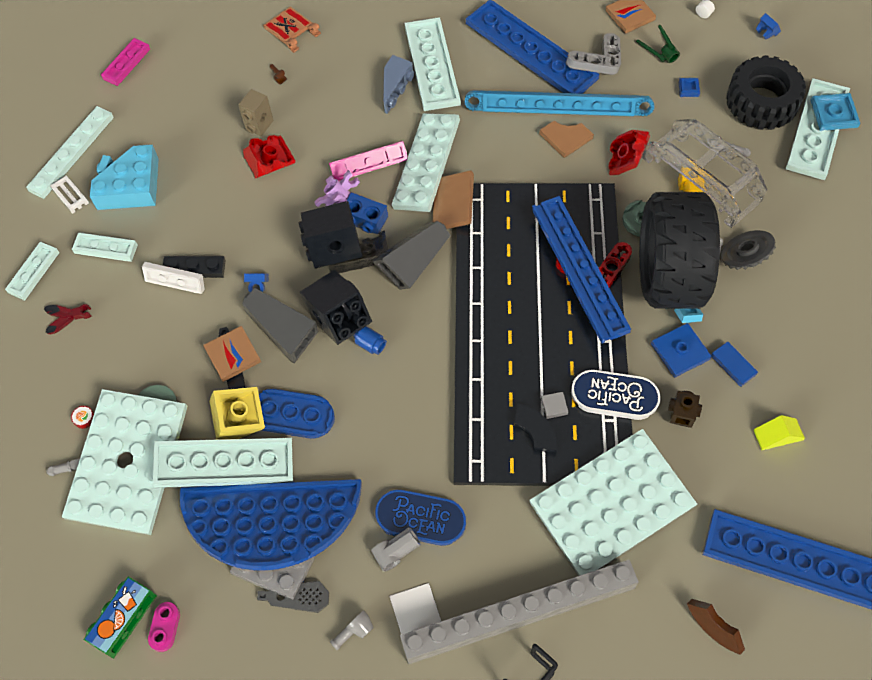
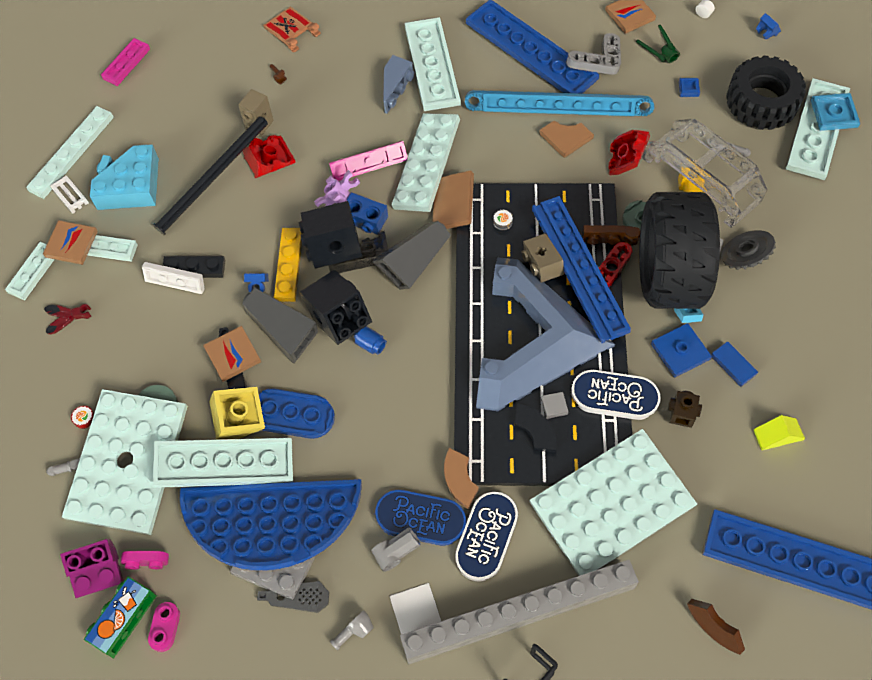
(70, 242): none -> medium nougat tile
(92, 567): none -> magenta brick
(152, 559): none -> dark pink plate
(210, 175): none -> black axle
(288, 265): none -> yellow plate
(457, 478): none -> medium nougat tile
(486, 536): none -> tile
(502, 219): none -> tile
(543, 258): none -> dark tan brick
(563, 345): none -> sand blue wedge
(610, 234): none -> reddish brown hinge

